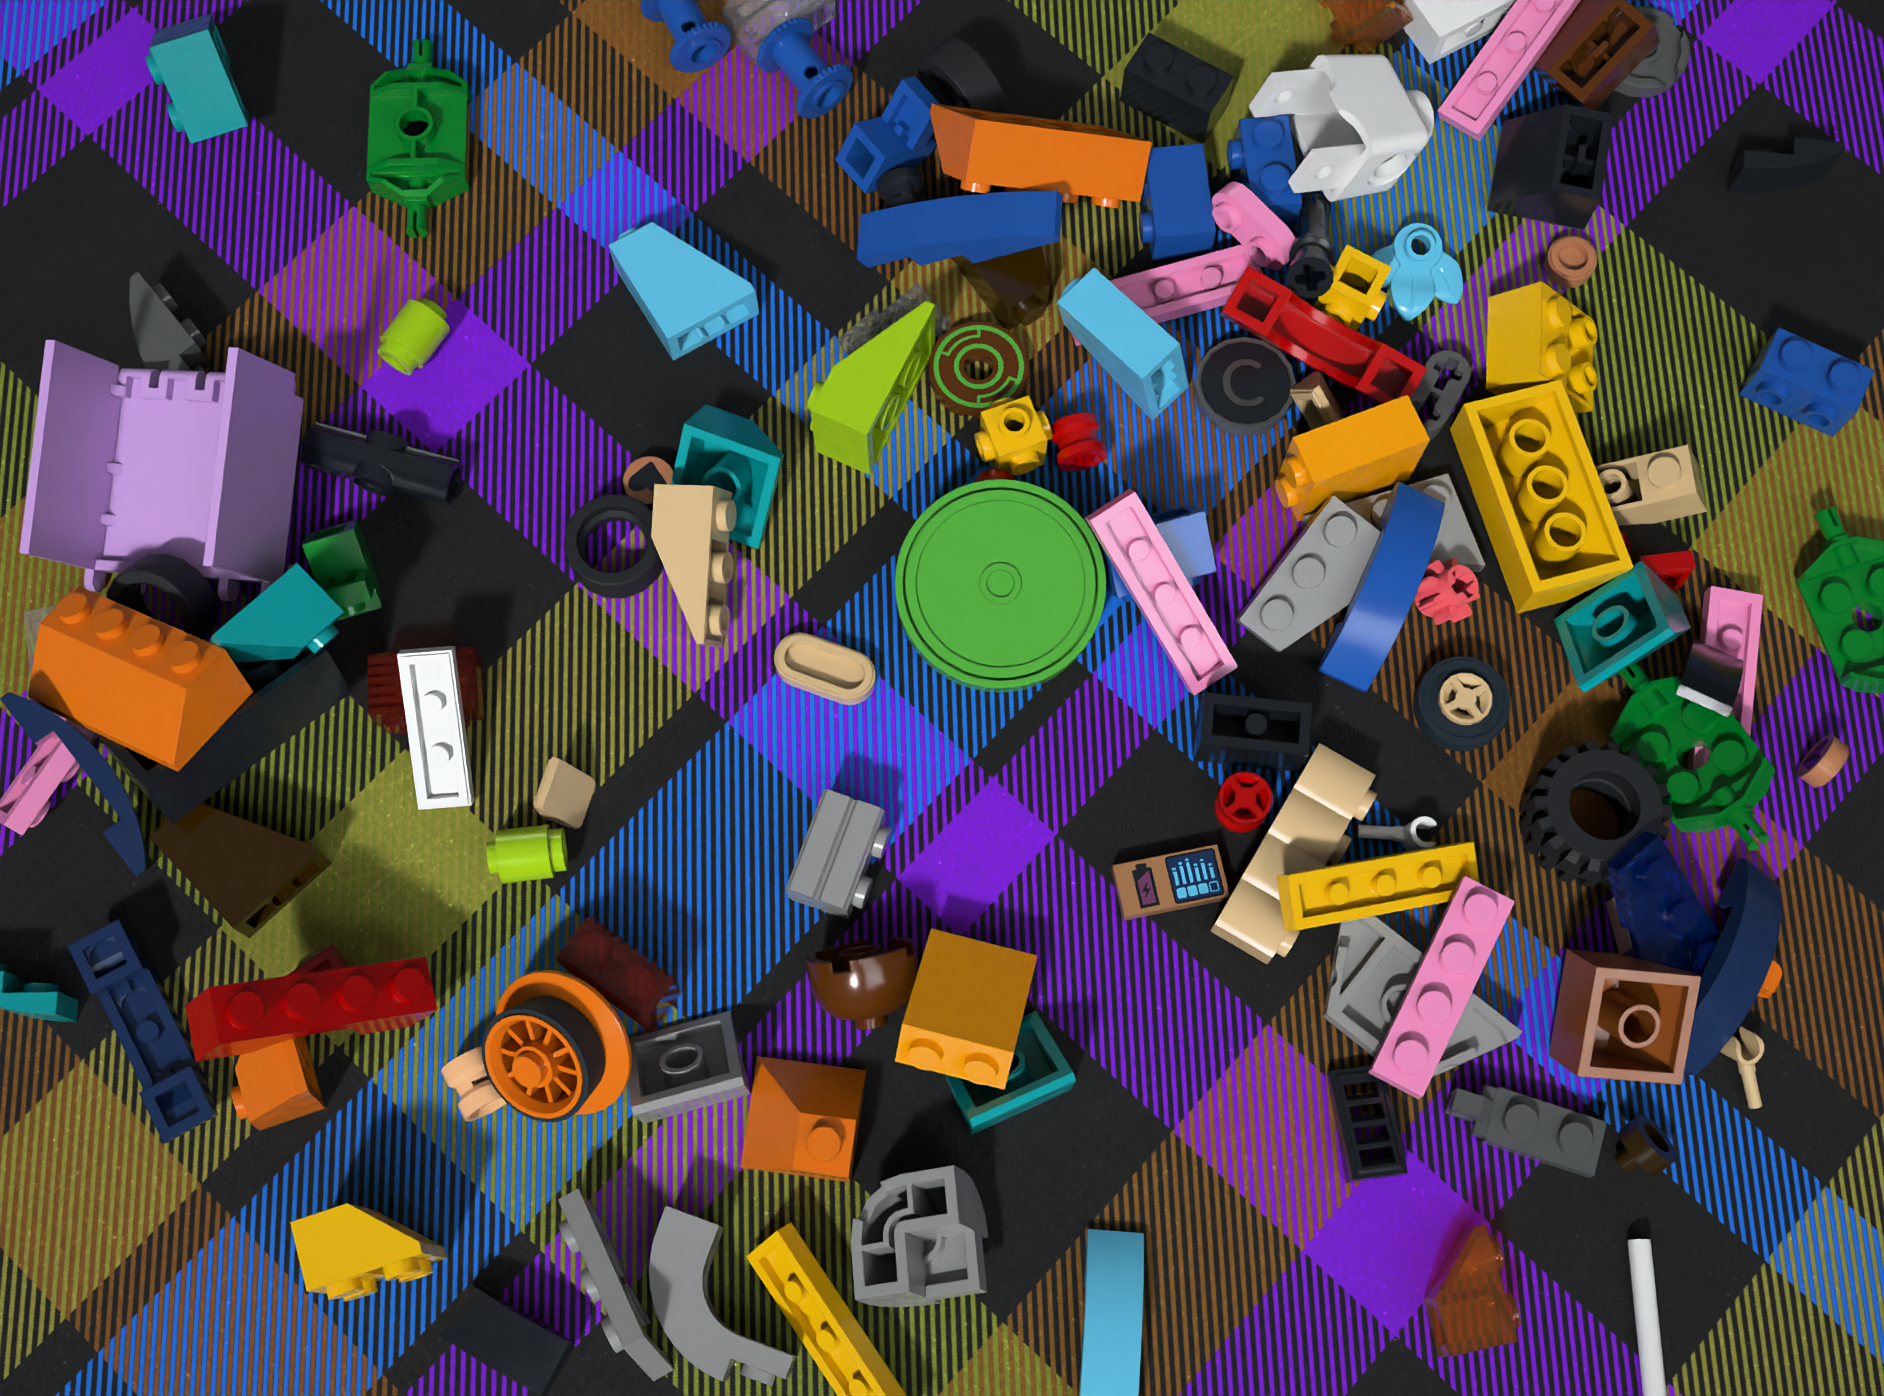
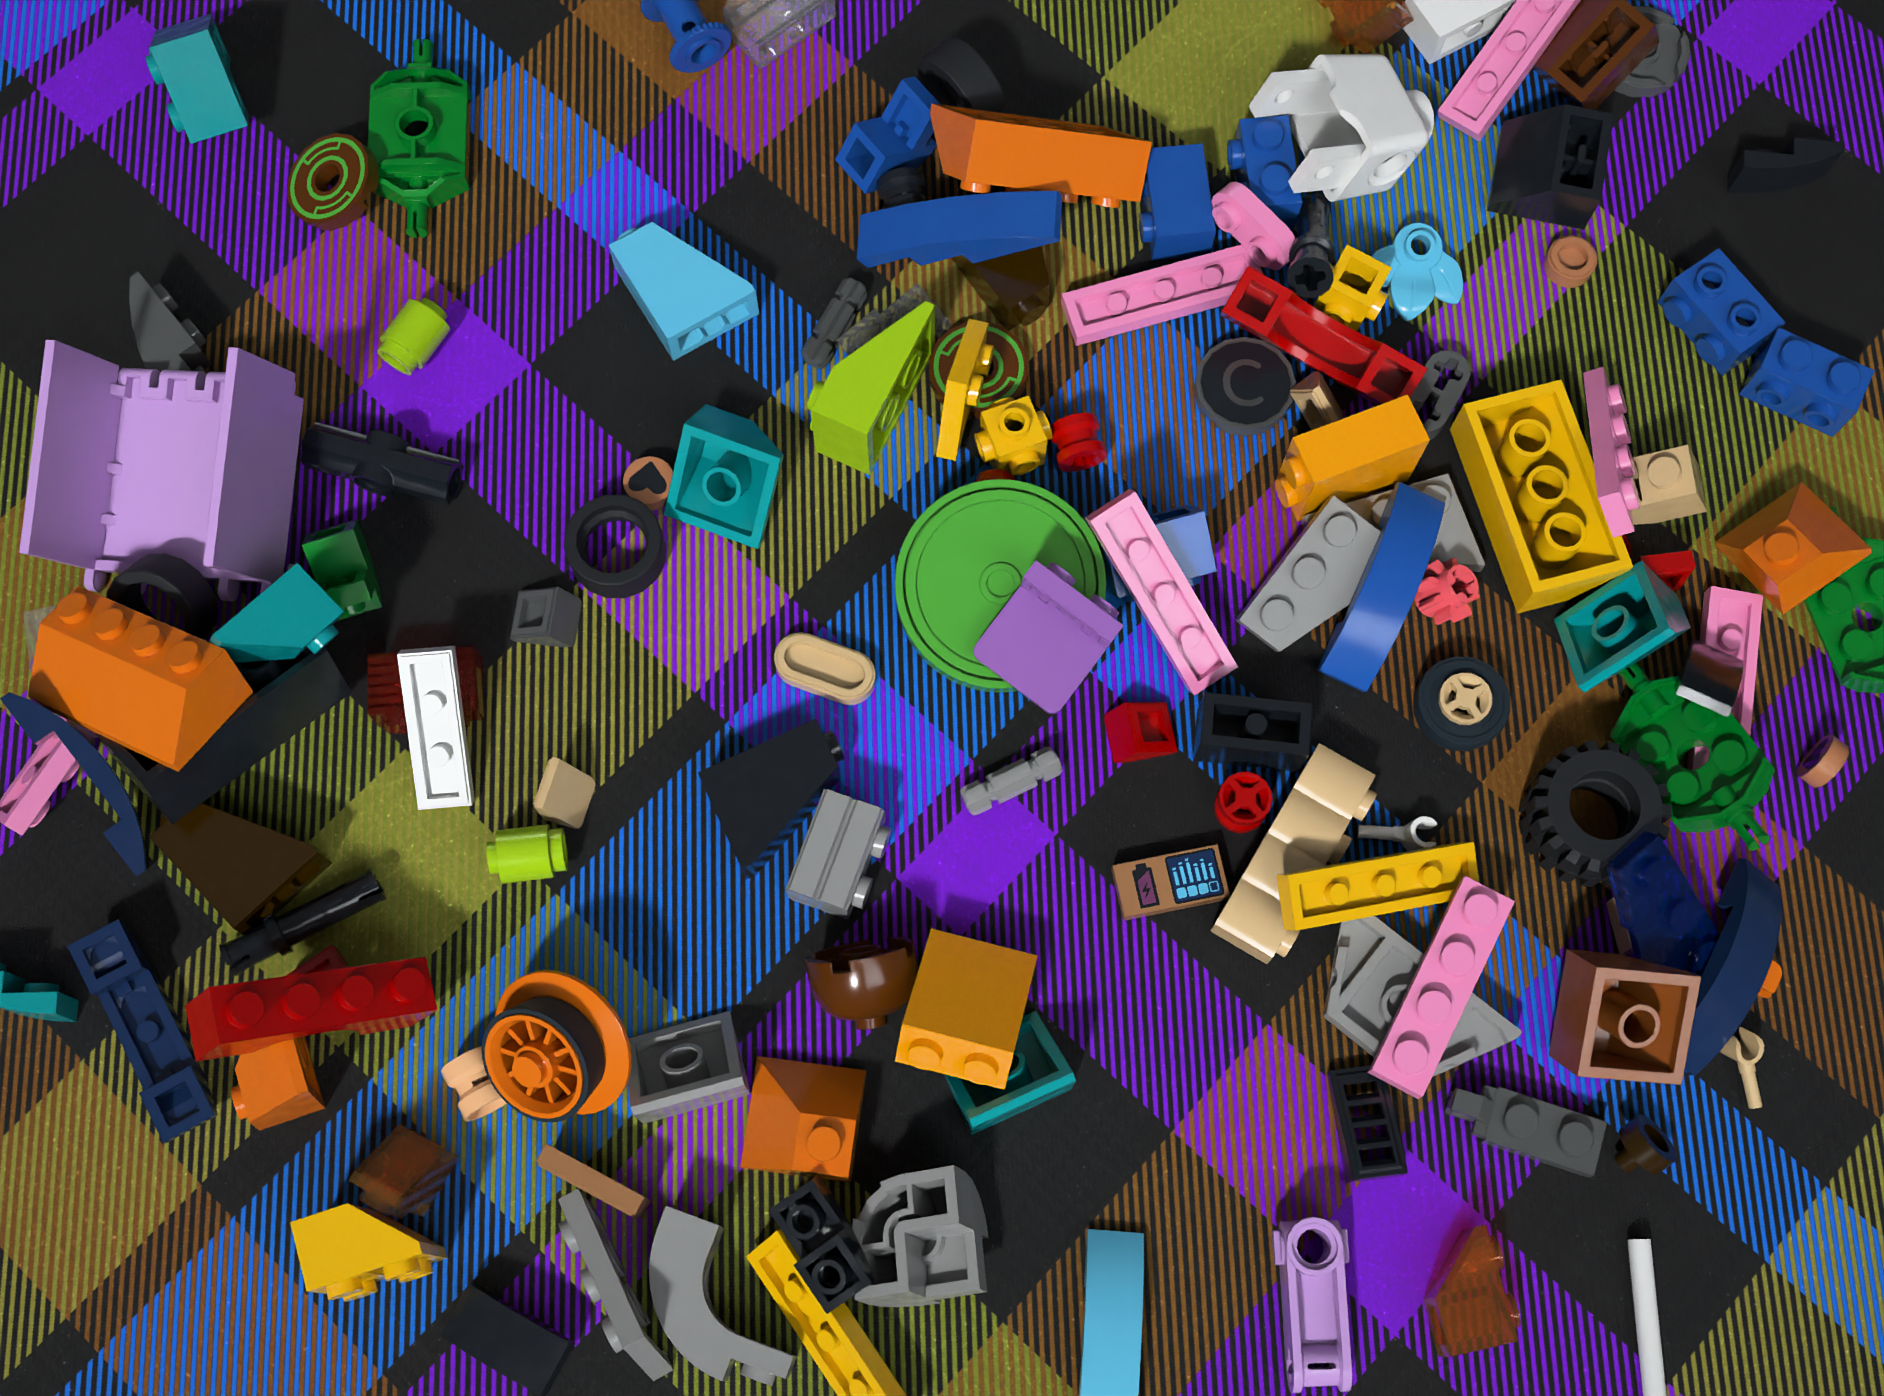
(302, 922): none -> black pin
(315, 169): none -> reddish brown tile
(403, 1173): none -> clear orange slope
(546, 617): none -> dark grey slope
(593, 1182): none -> medium nougat tile
(620, 973): clear red brick -> none
(693, 544): tan slope -> none
(771, 790): none -> black slope
(789, 50): blue hose -> none
(825, 1242): none -> black slope
(834, 323): none -> dark grey axle
(964, 386): none -> yellow wing
(1011, 781): none -> light grey axle
(1048, 637): none -> medium lavender bracket
(1124, 342): medium azure slope -> none
(1139, 731): none -> red slope
(1176, 88): black brick -> none
(1314, 1305): none -> lavender piece
(1539, 340): yellow slope -> none
(1610, 451): none -> bright pink plate
(1720, 312): none -> blue brick
(1793, 547): none -> orange slope

